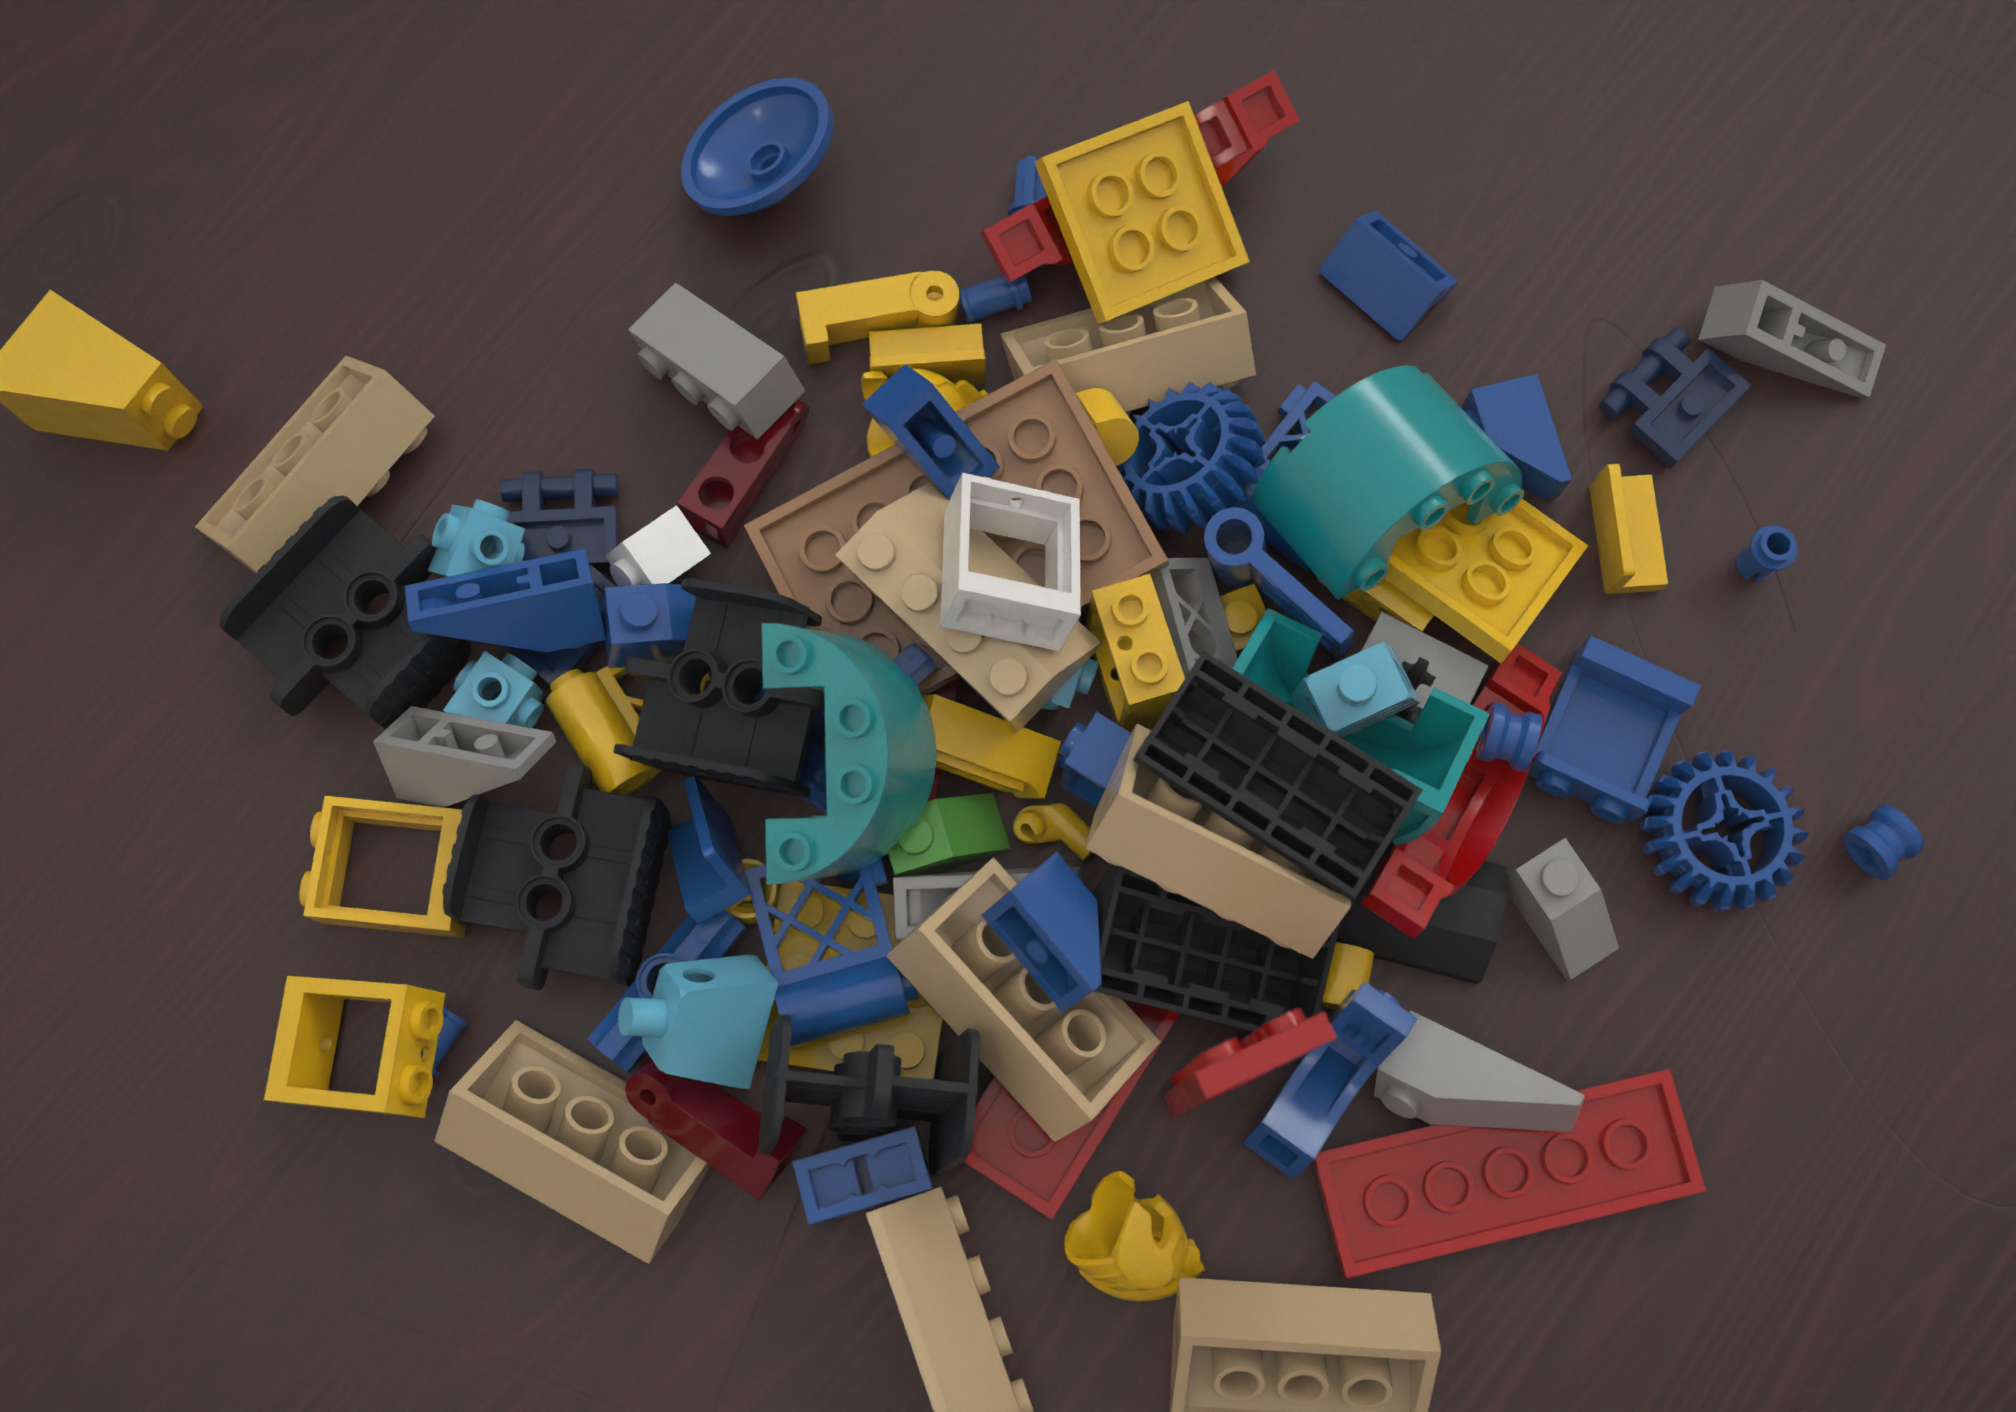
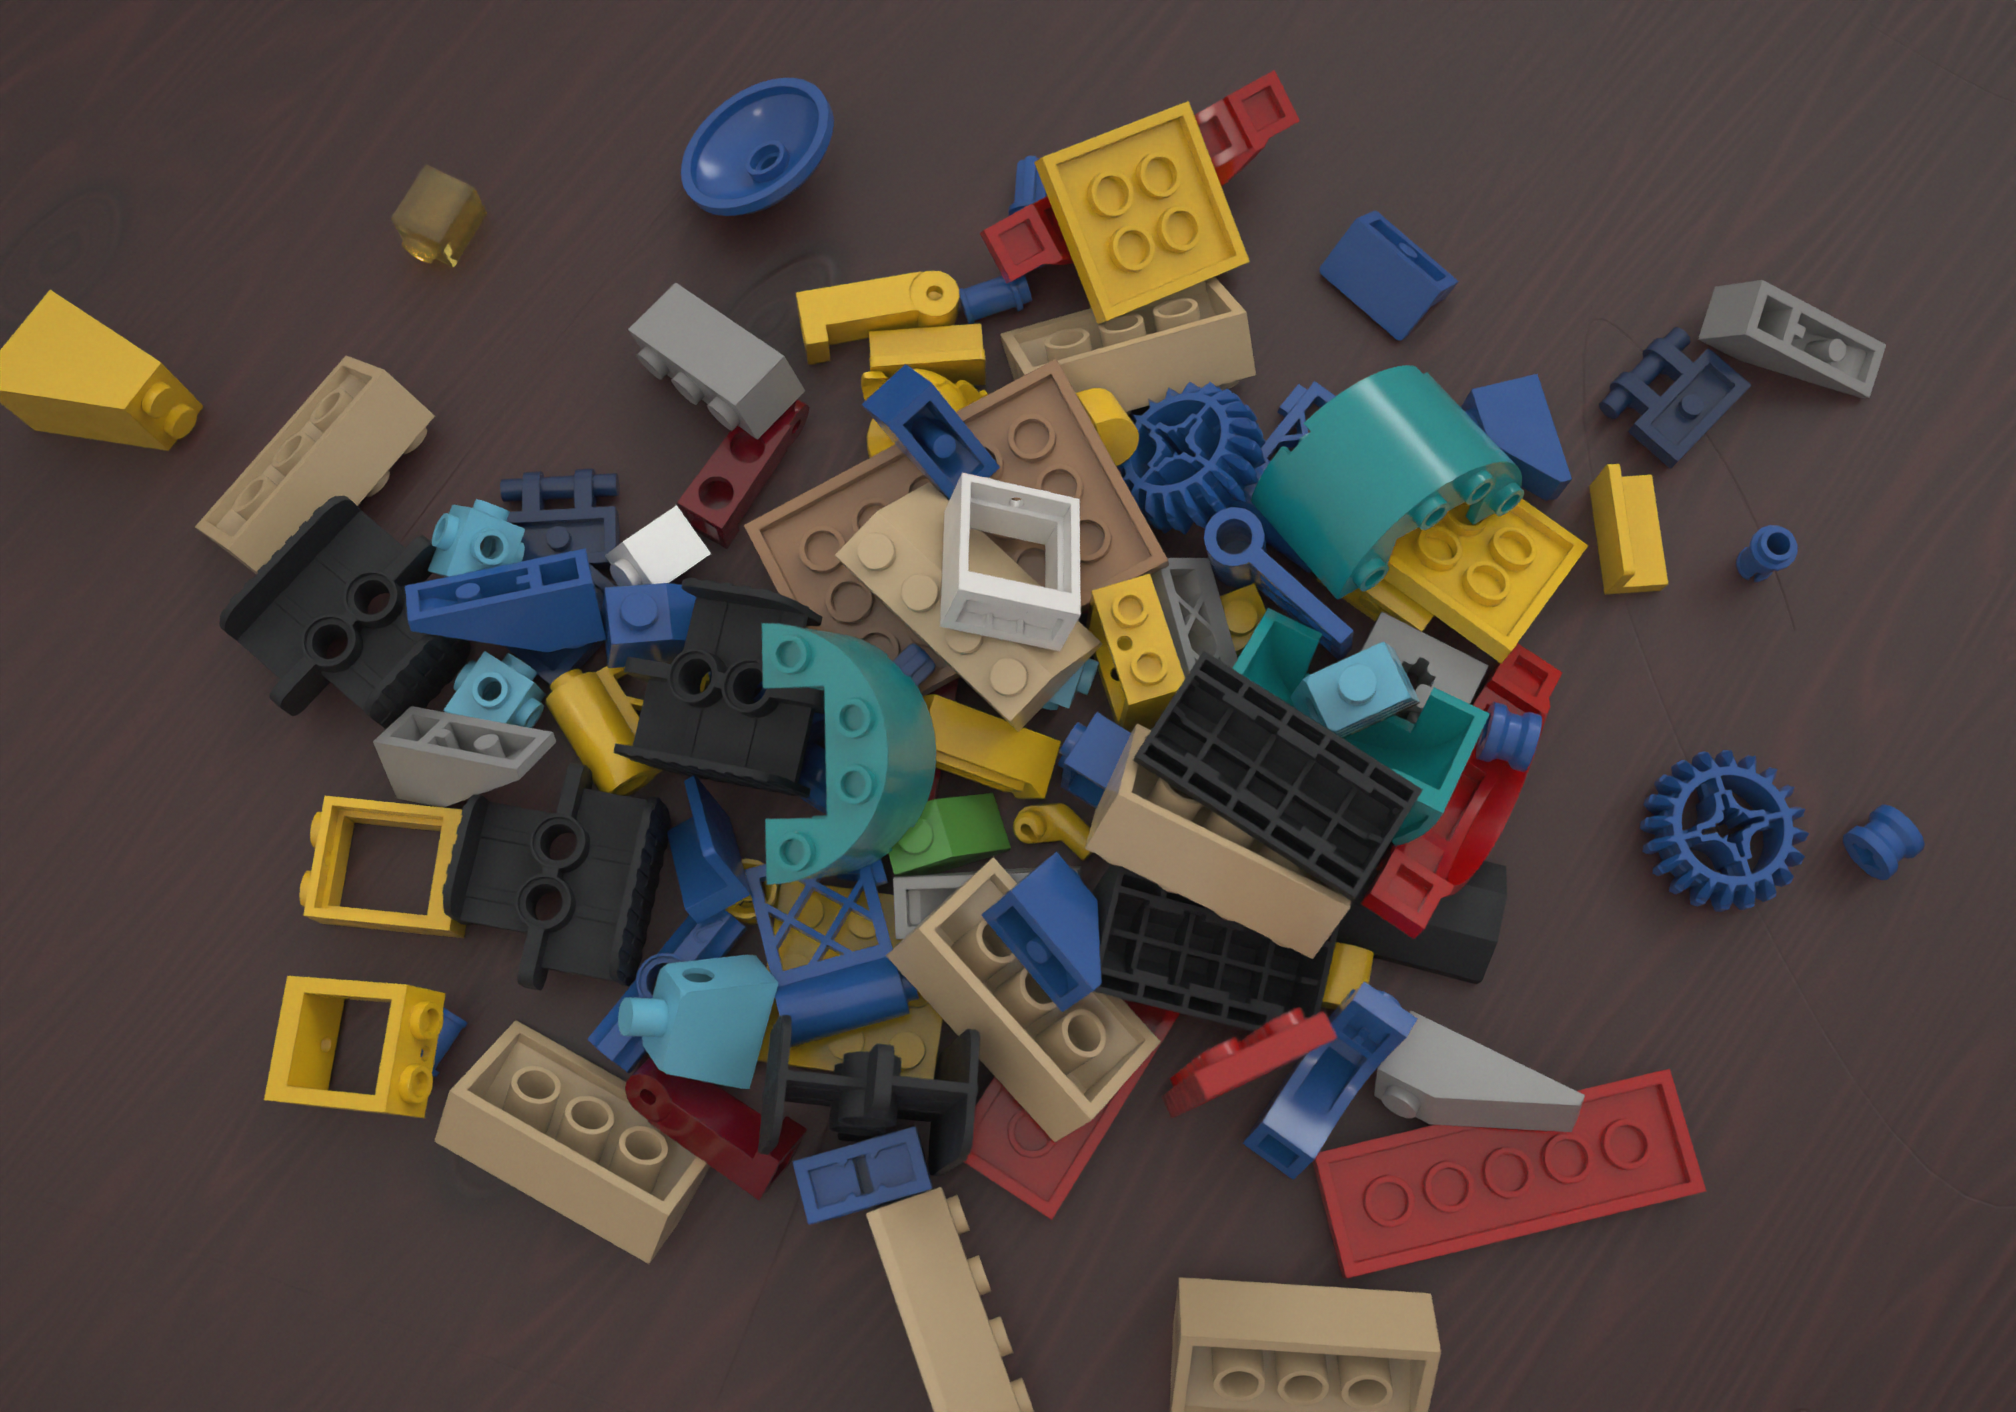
(438, 217): none -> clear yellow brick
(1131, 1244): yellow helmet -> none
(1564, 908): light grey slope -> none
(1609, 730): blue panel -> none

